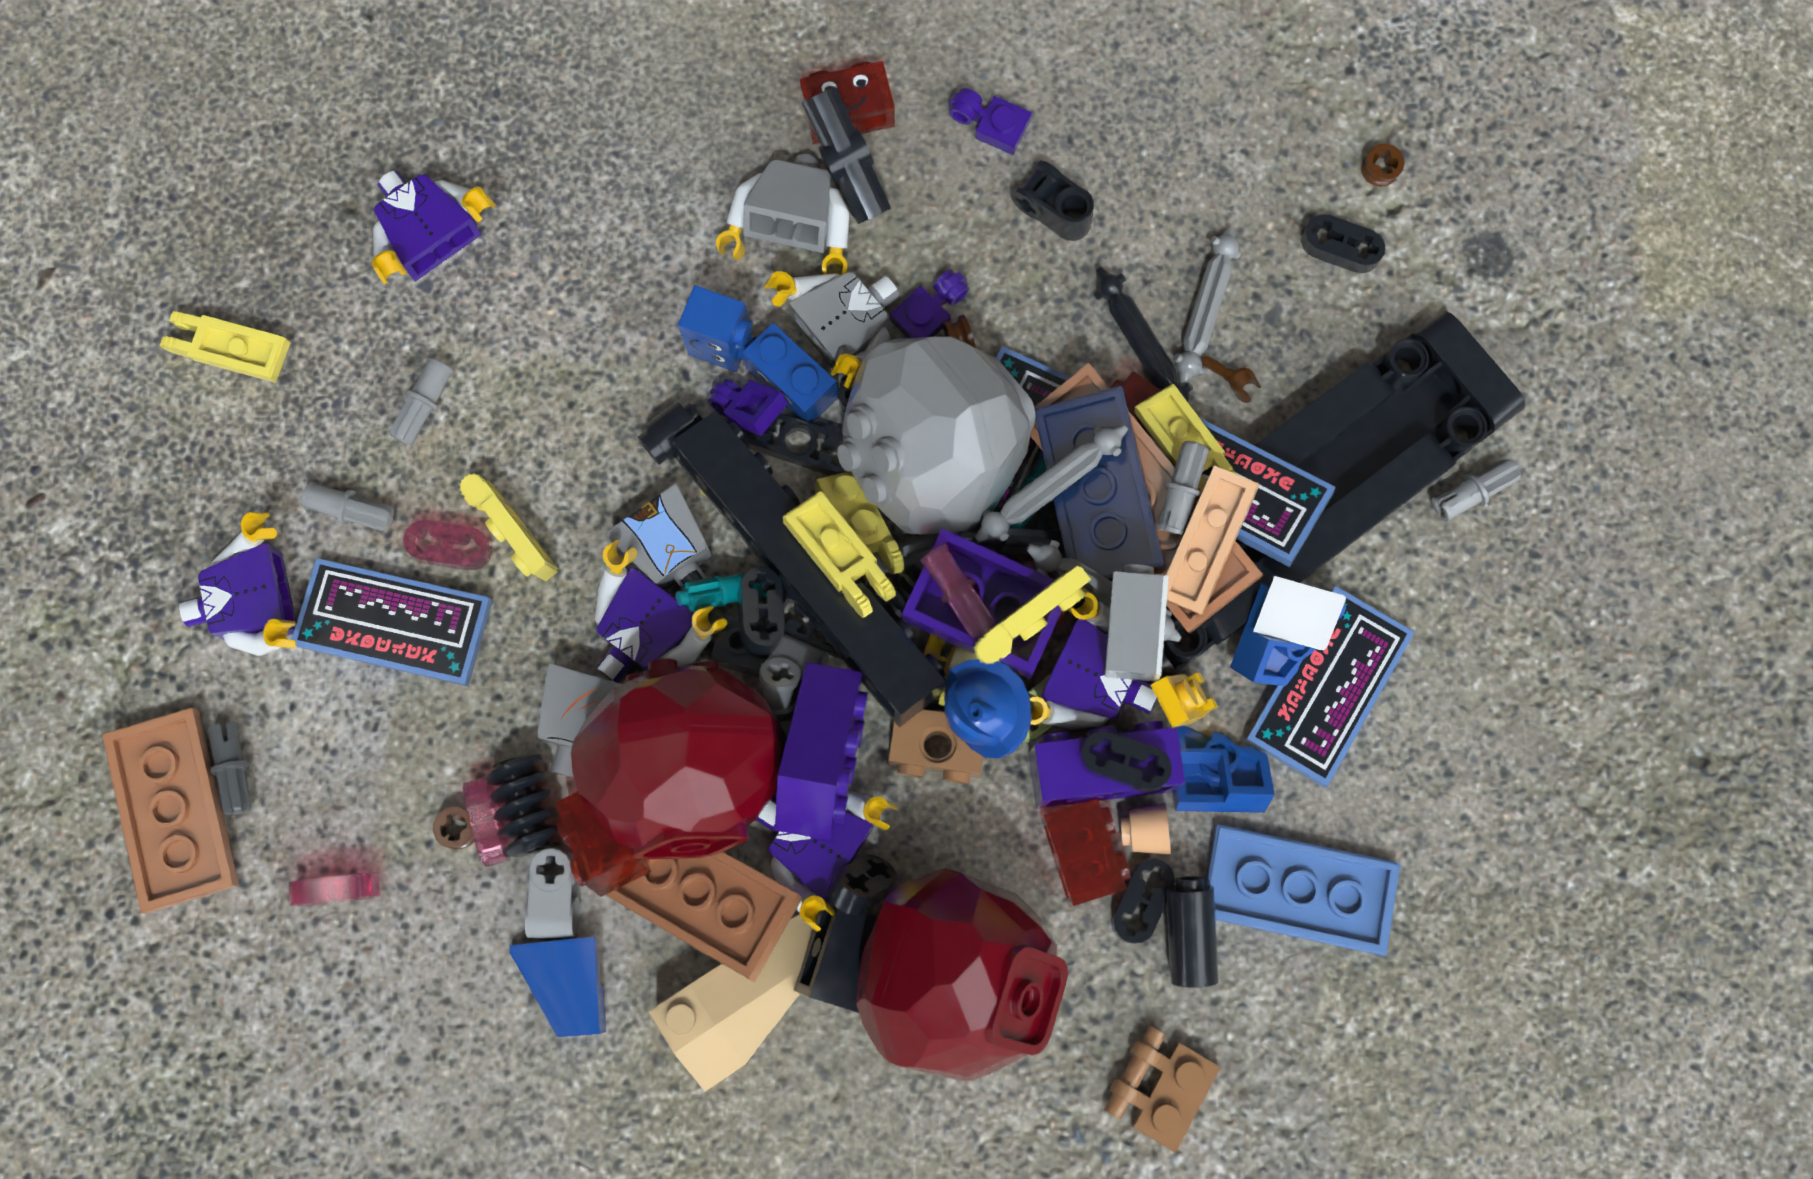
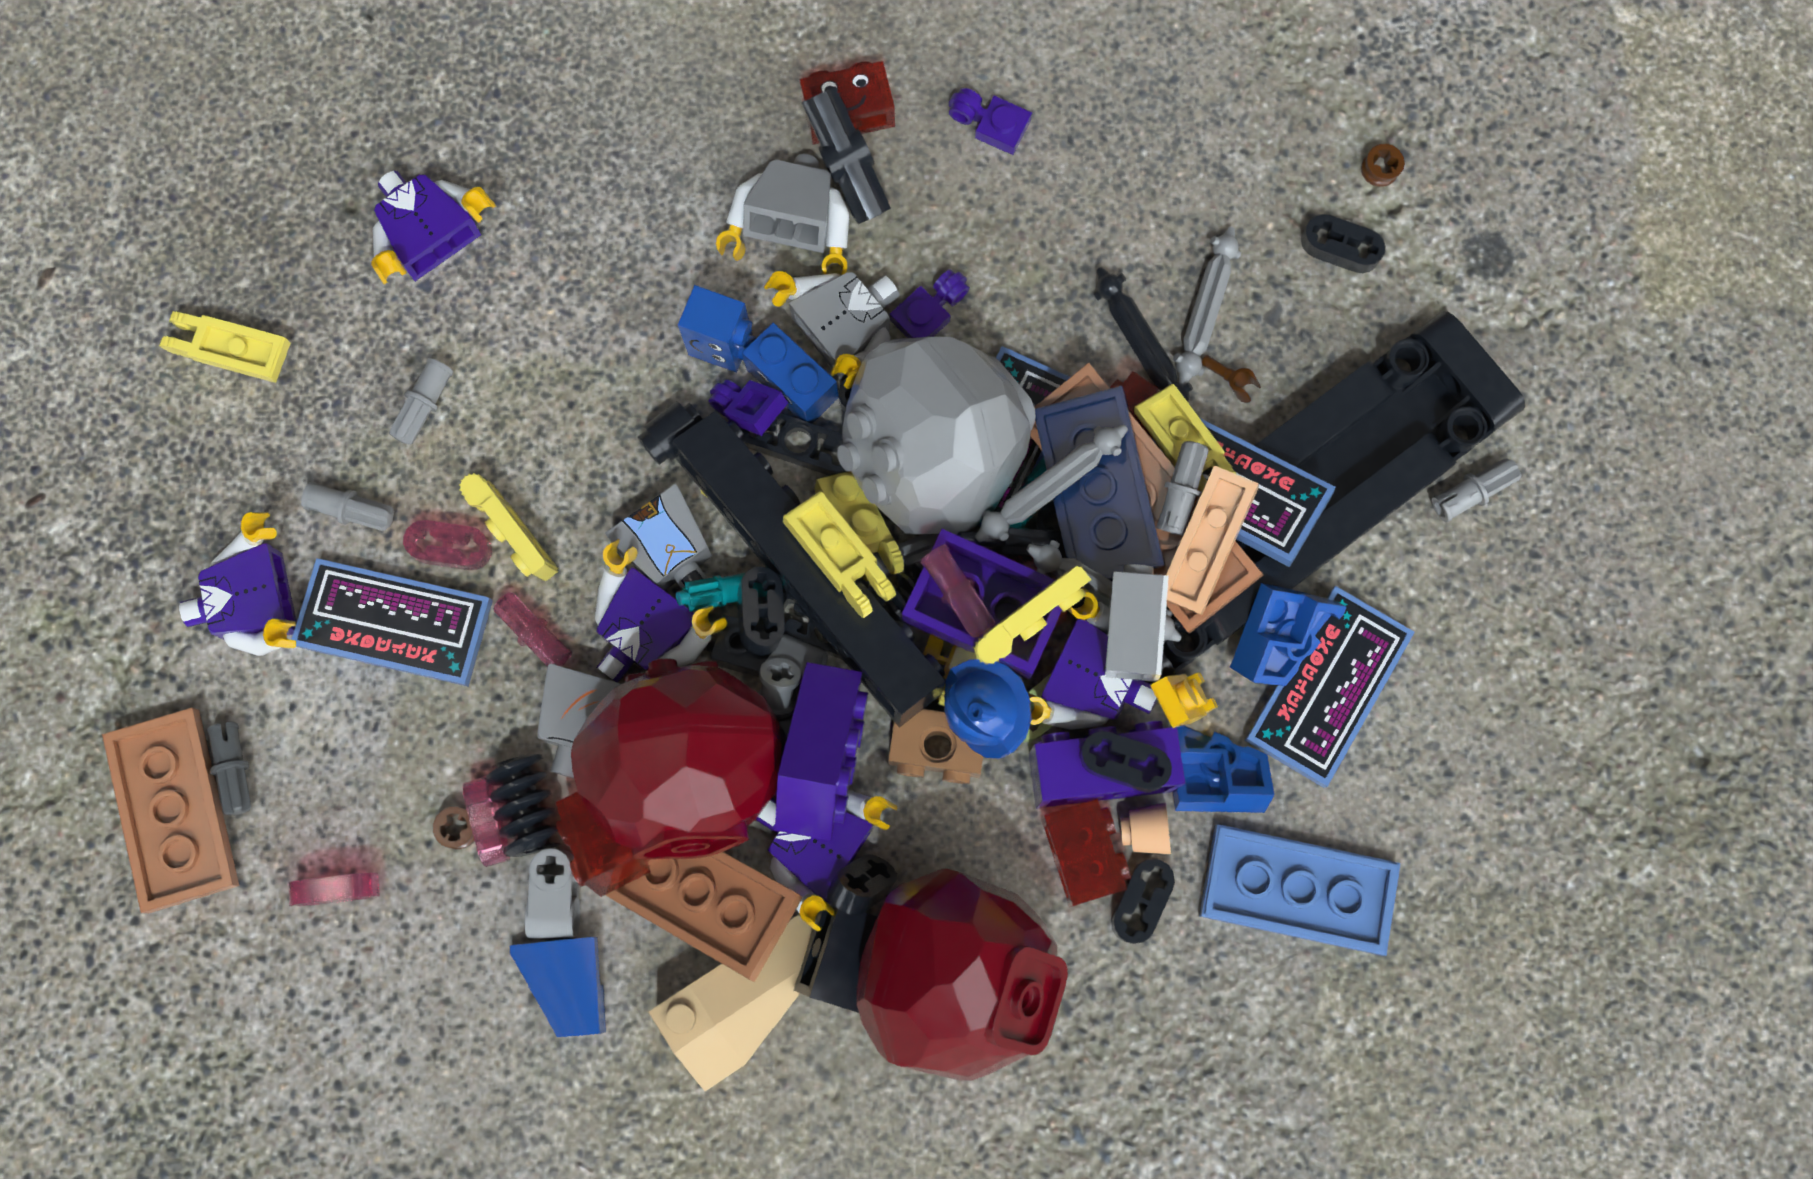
(531, 630): none -> clear pink axle
(959, 330): reddish brown bush -> none
(1049, 196): black piece -> none
(1173, 1097): medium nougat plate -> none
(1192, 933): black brick -> none
(1299, 613): white sticker -> none

